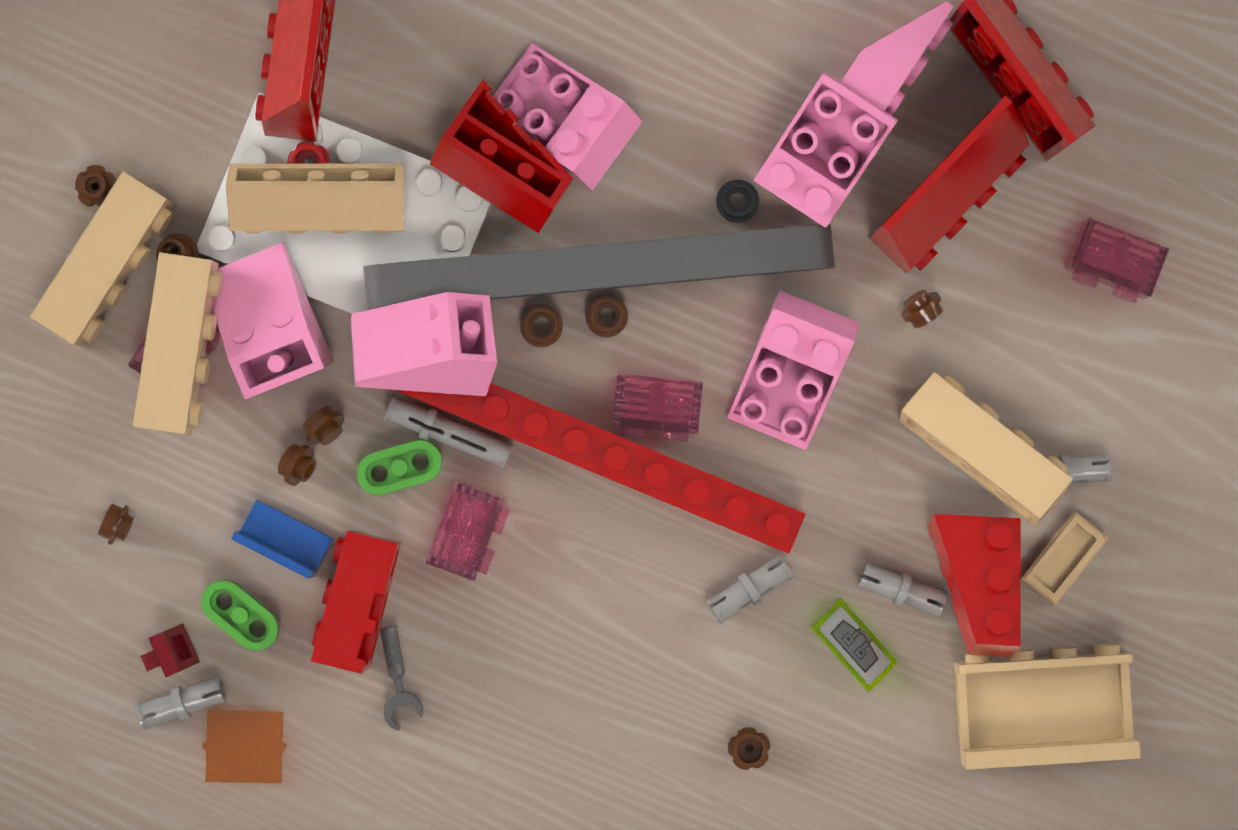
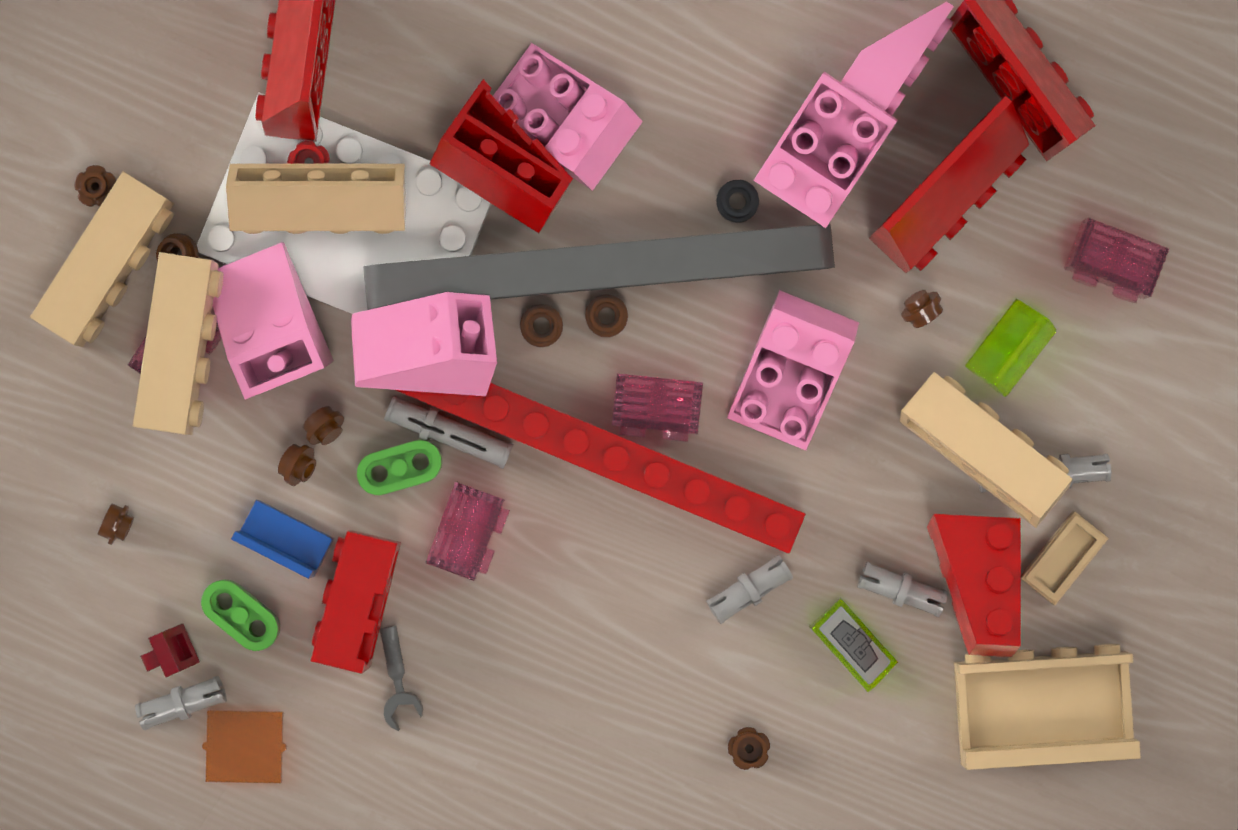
(1011, 347): none -> clear neon green slope

